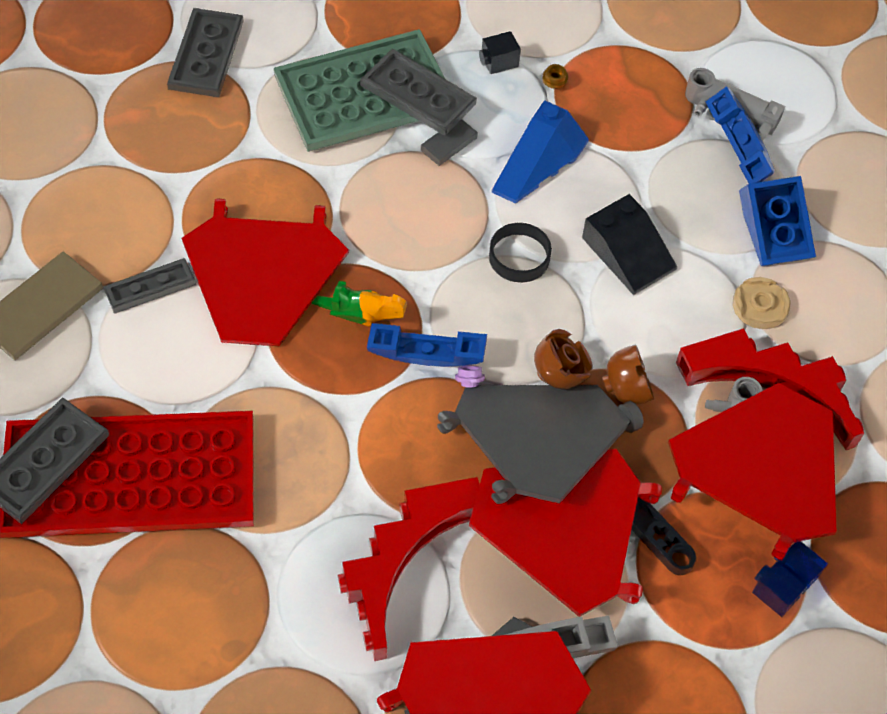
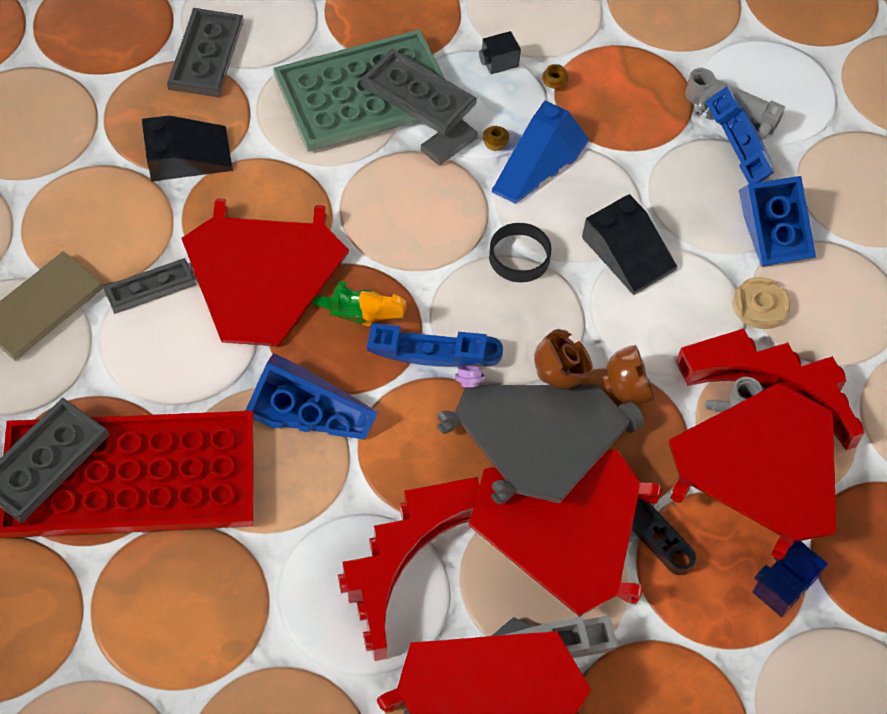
(184, 147): none -> black slope
(302, 400): none -> blue wedge
(493, 352): none -> blue tile
(495, 138): none -> pearl gold plate

